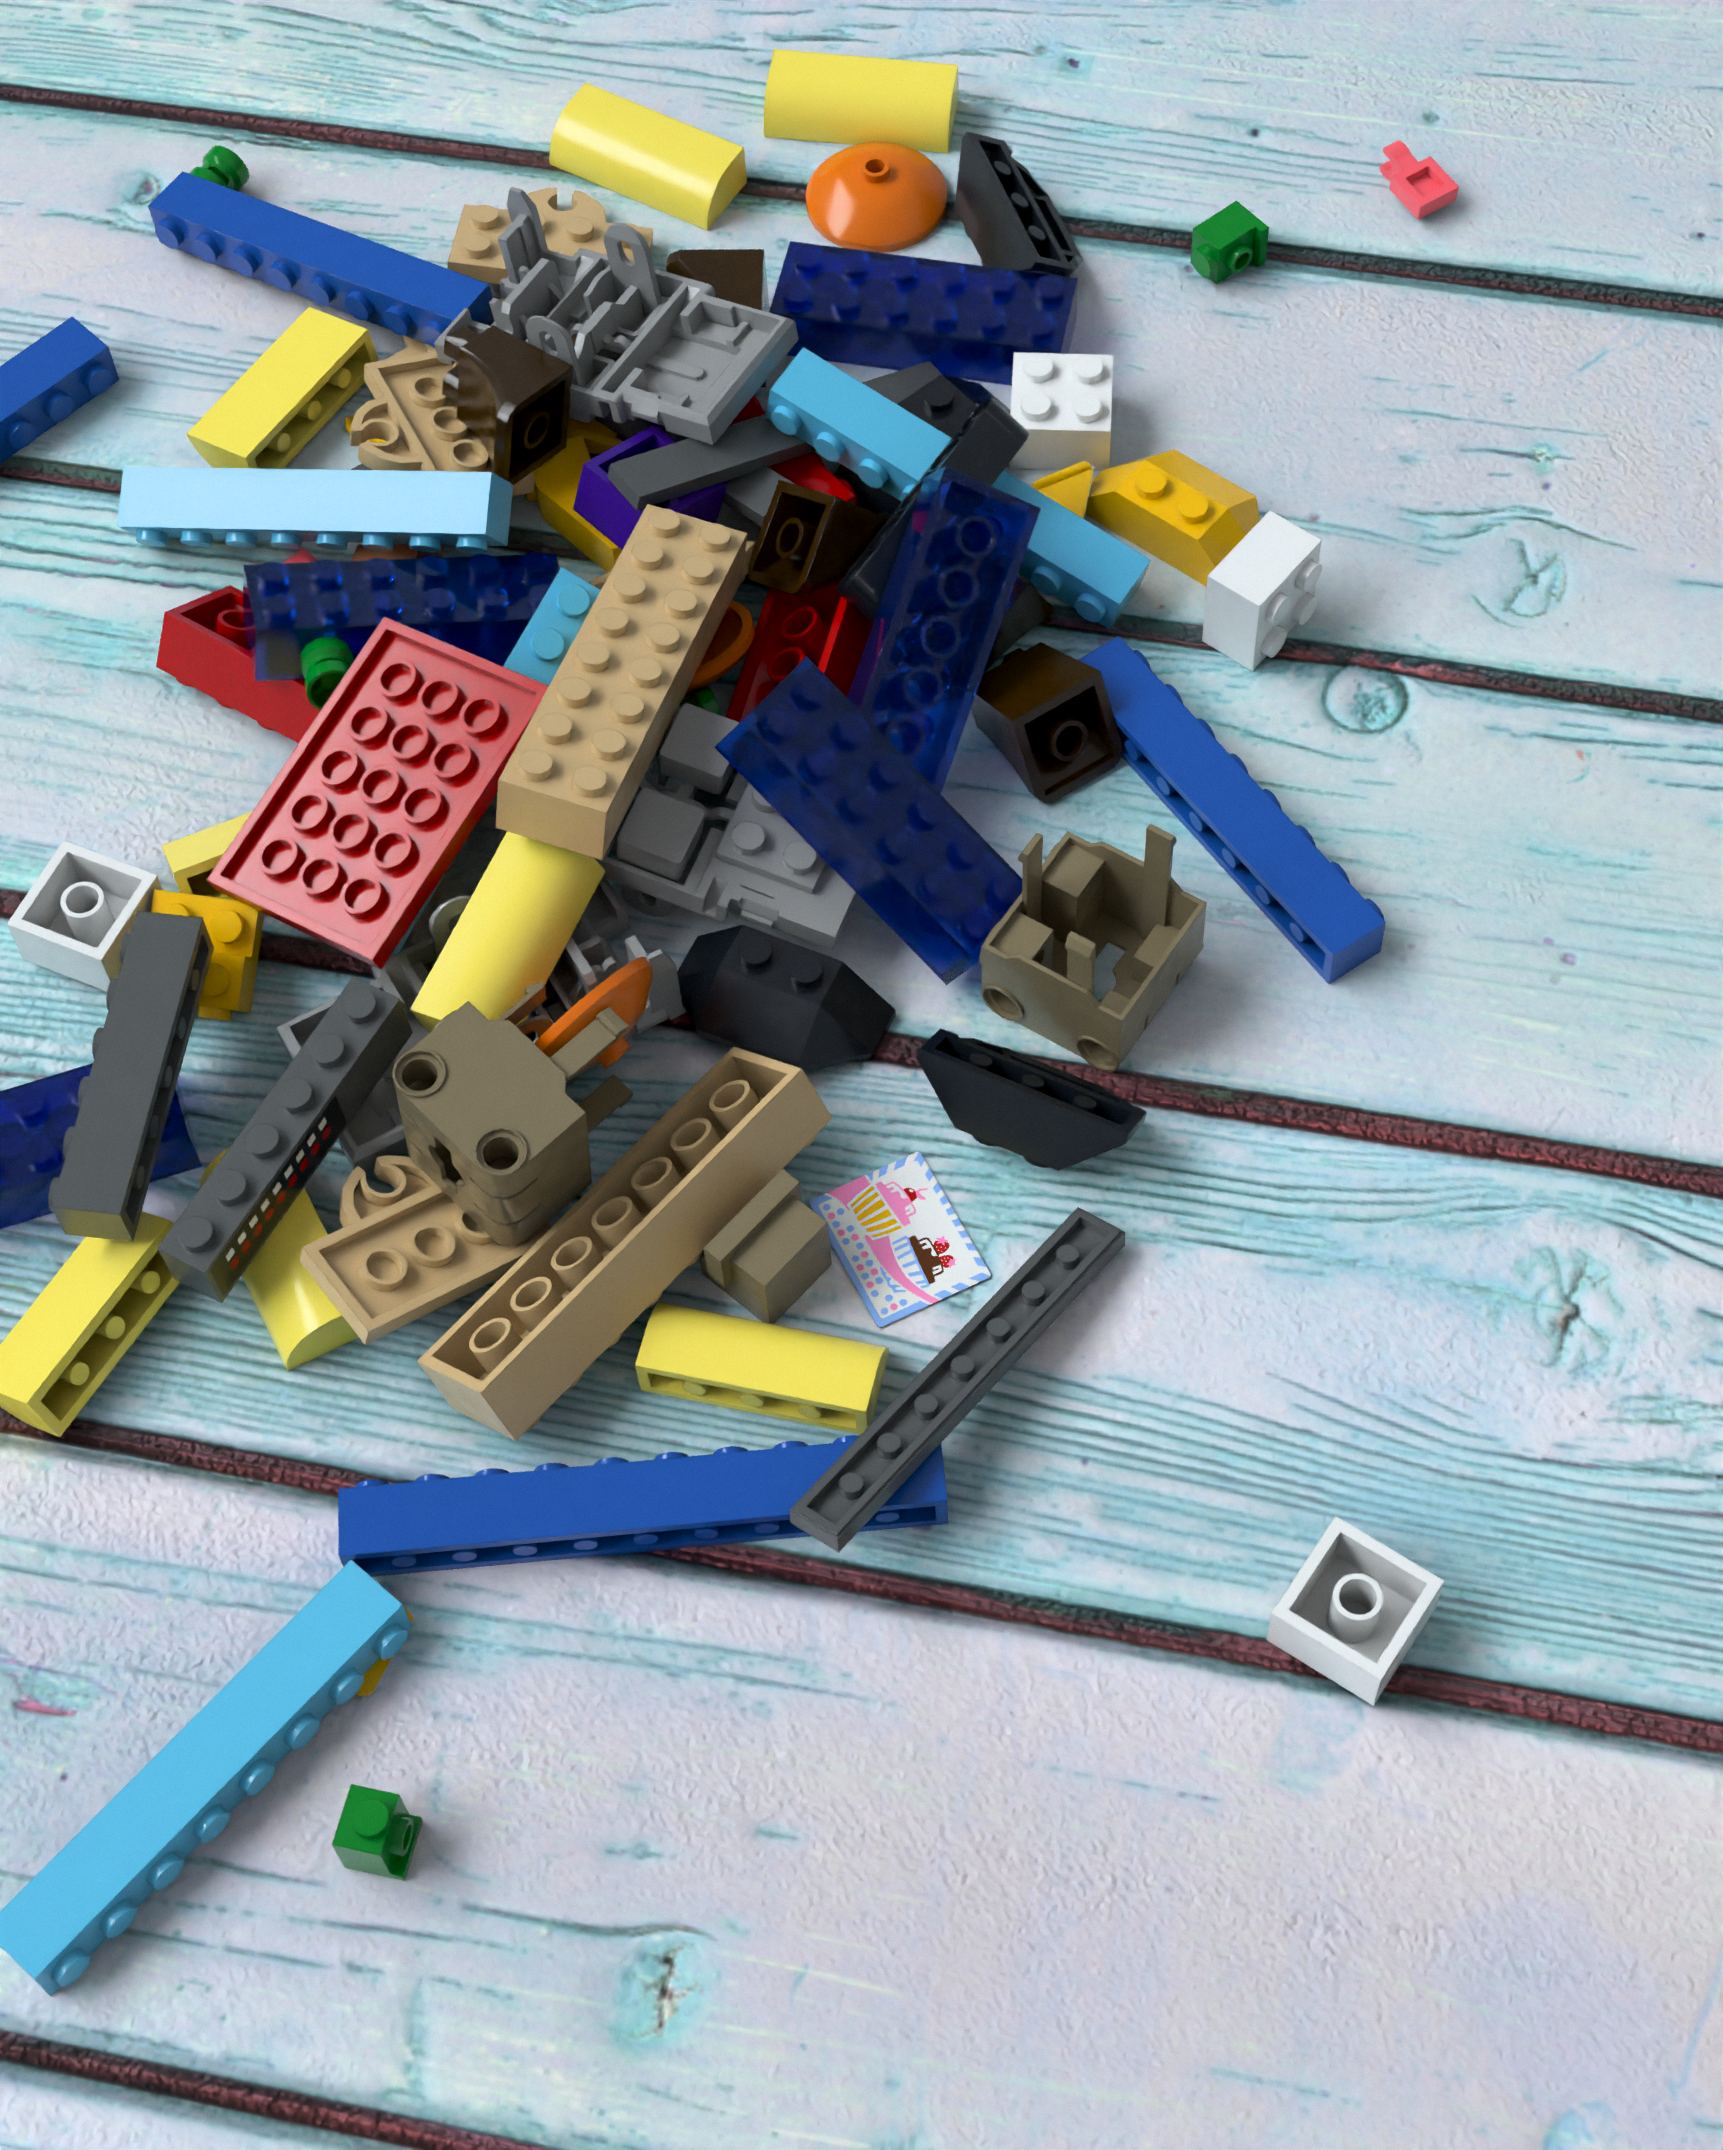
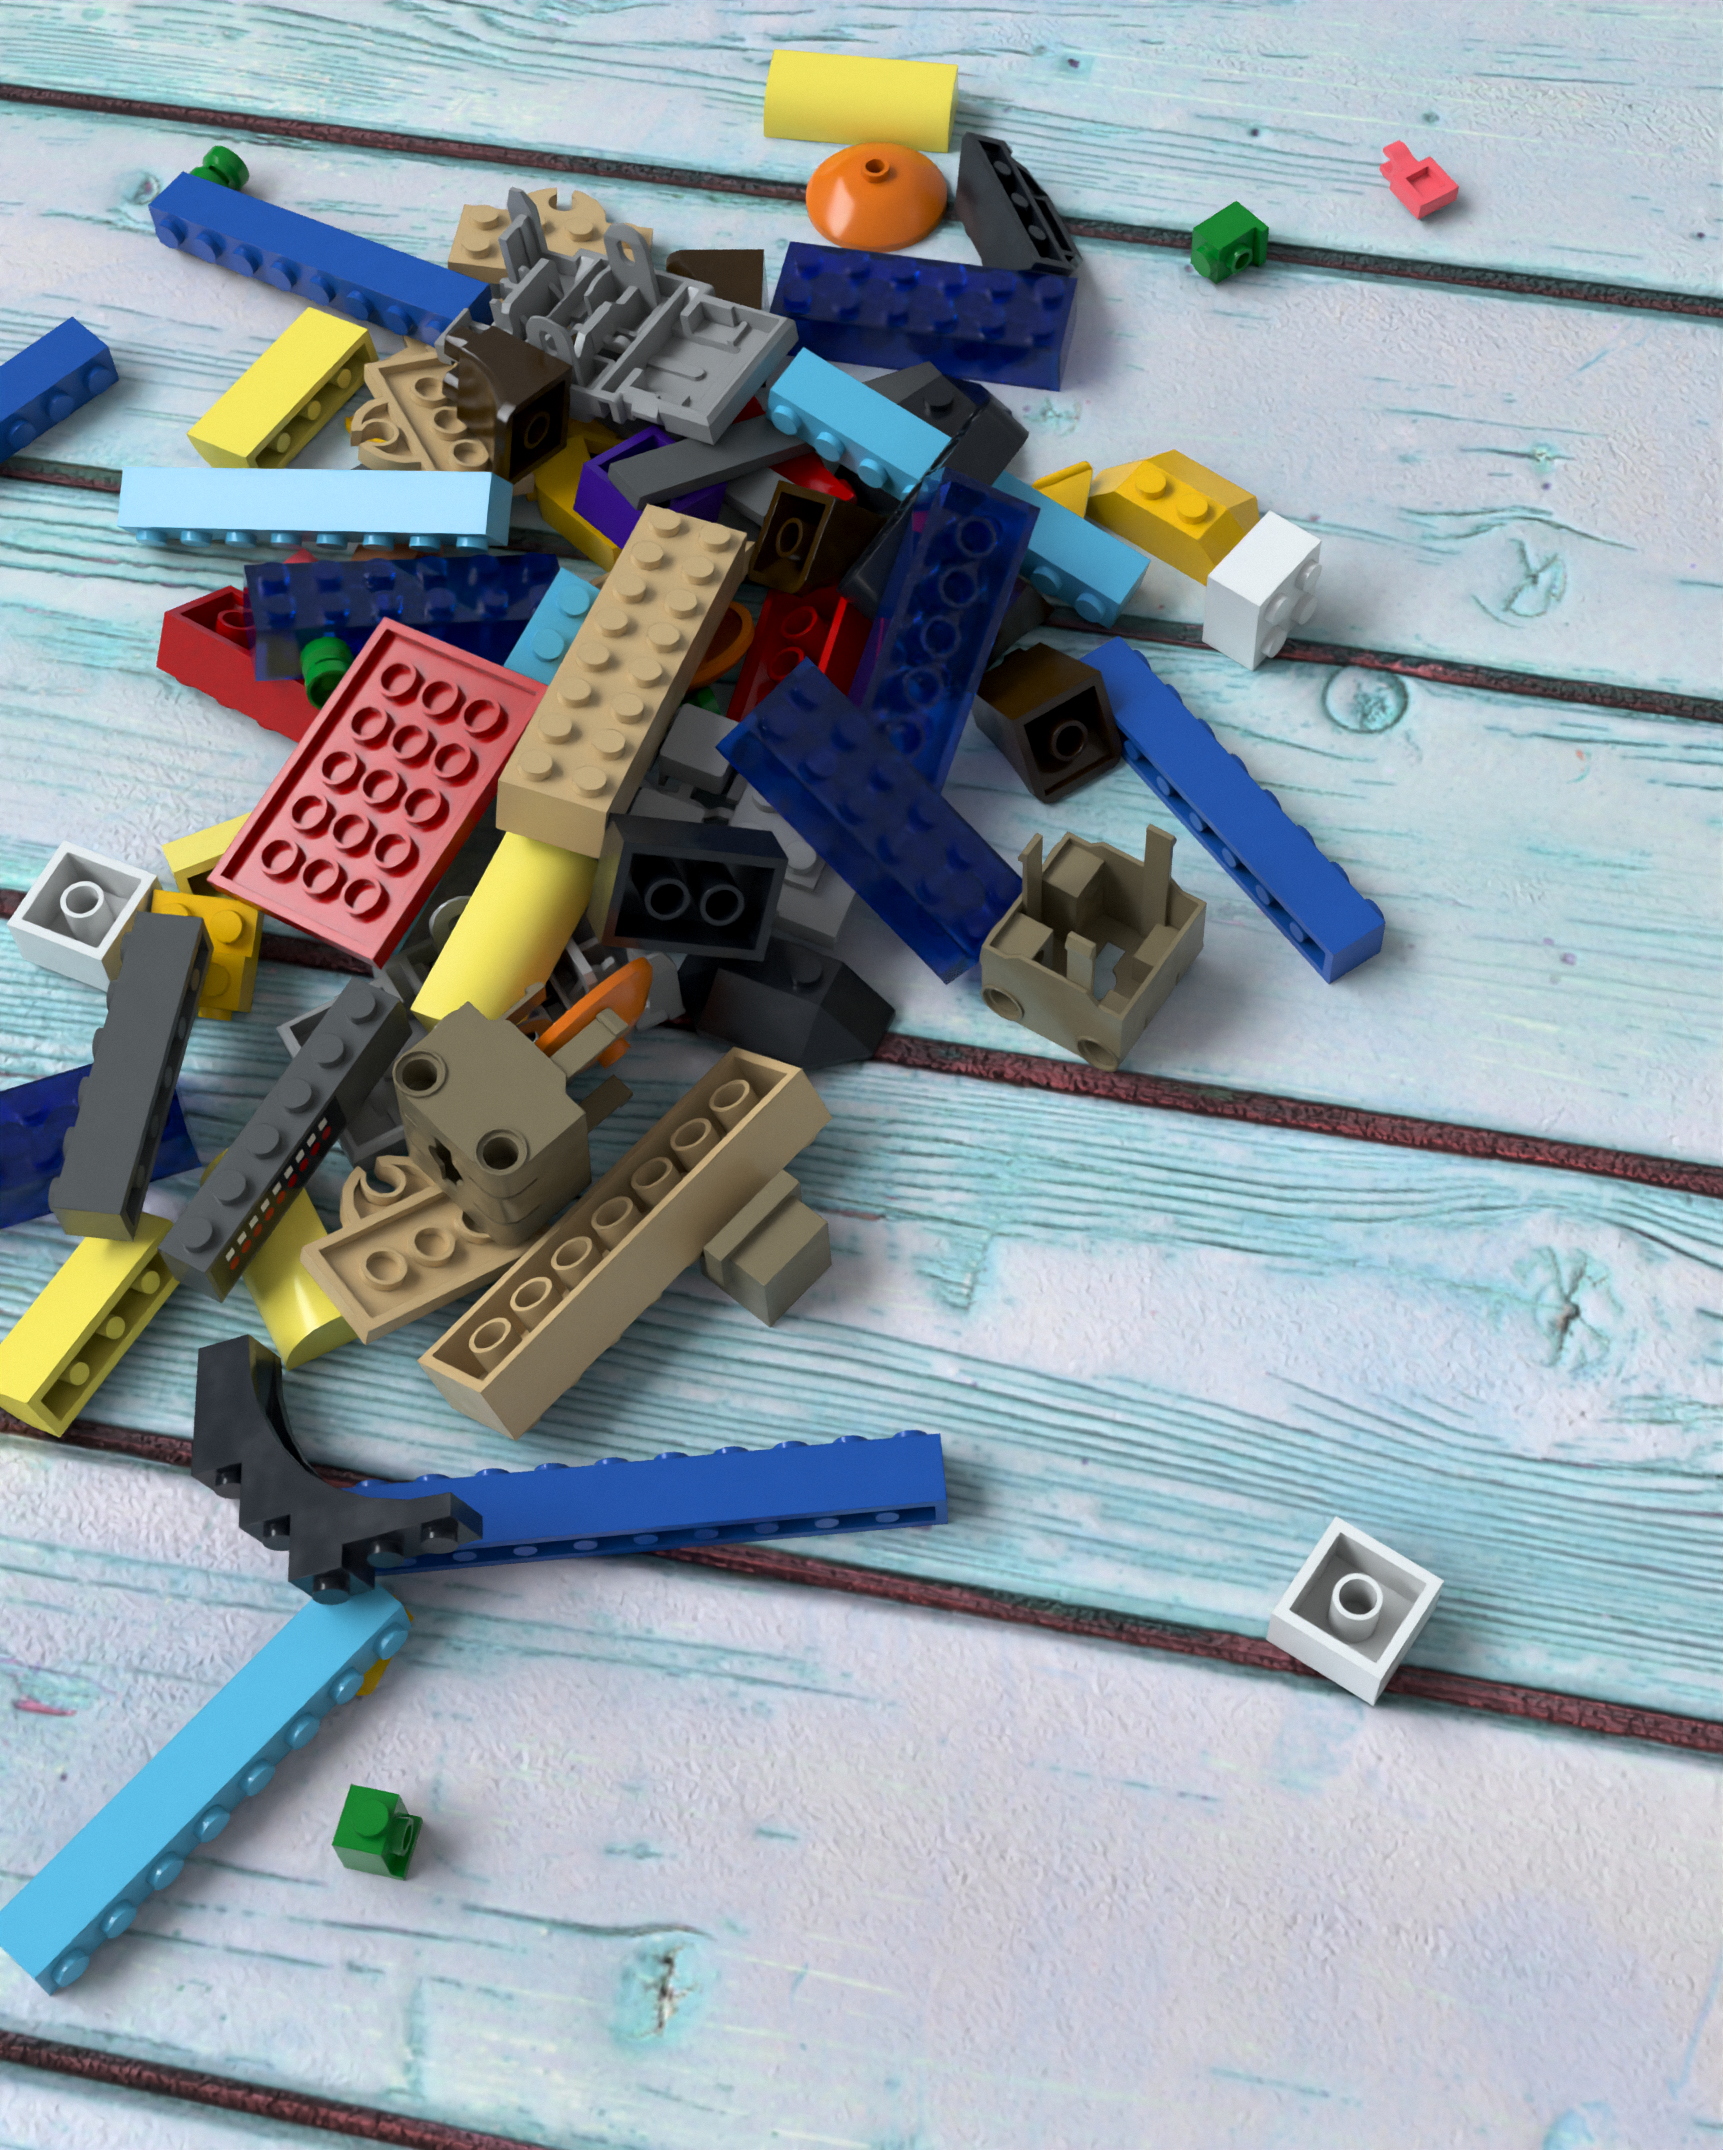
(331, 1534): none -> black arch
(647, 156): light yellow brick -> none
(686, 887): none -> black brick
(761, 1368): light yellow brick -> none
(900, 1239): sticker -> none
(956, 1380): dark grey tile -> none
(1024, 1102): black wedge -> none
(1064, 408): white brick -> none

